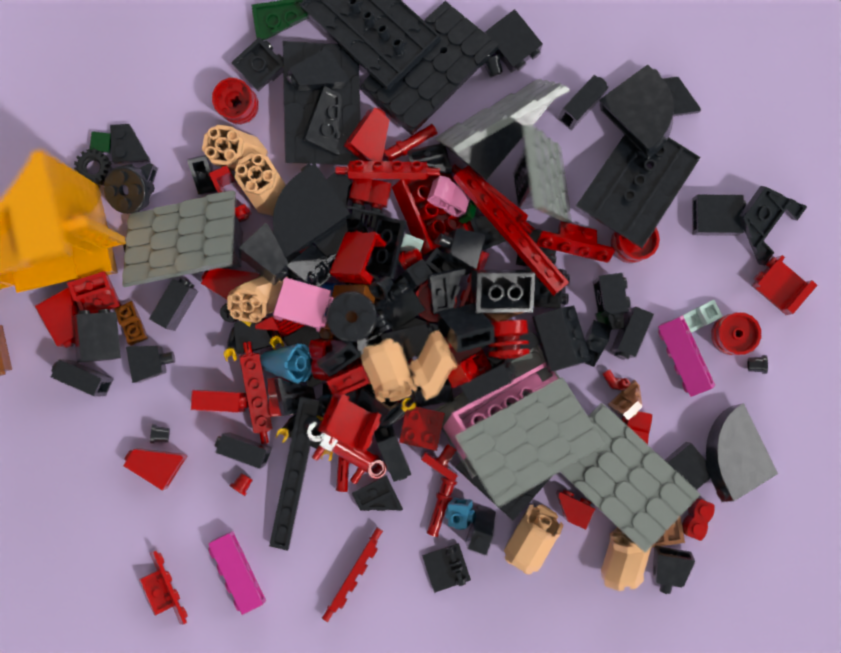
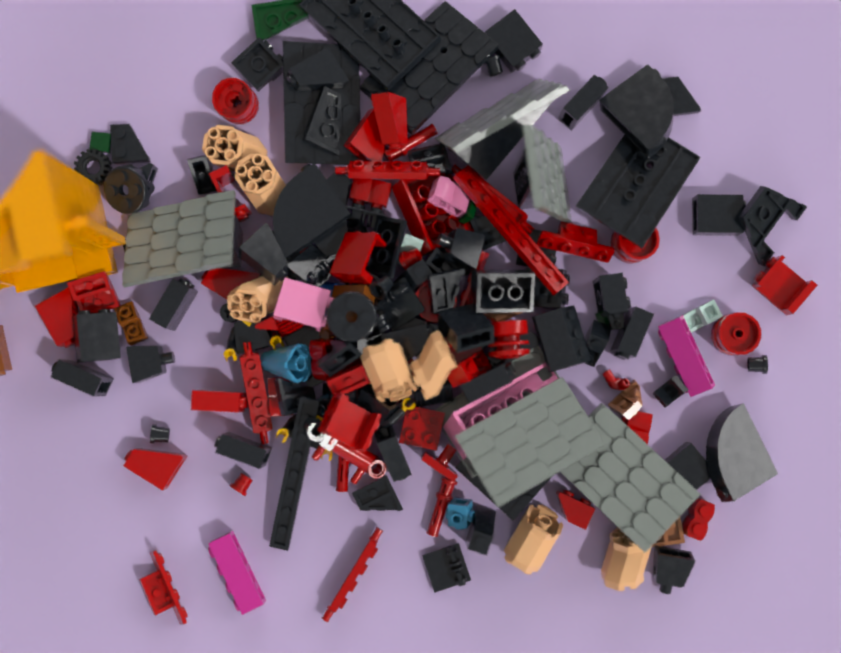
(391, 119): none -> red slope
(670, 391): none -> black bracket

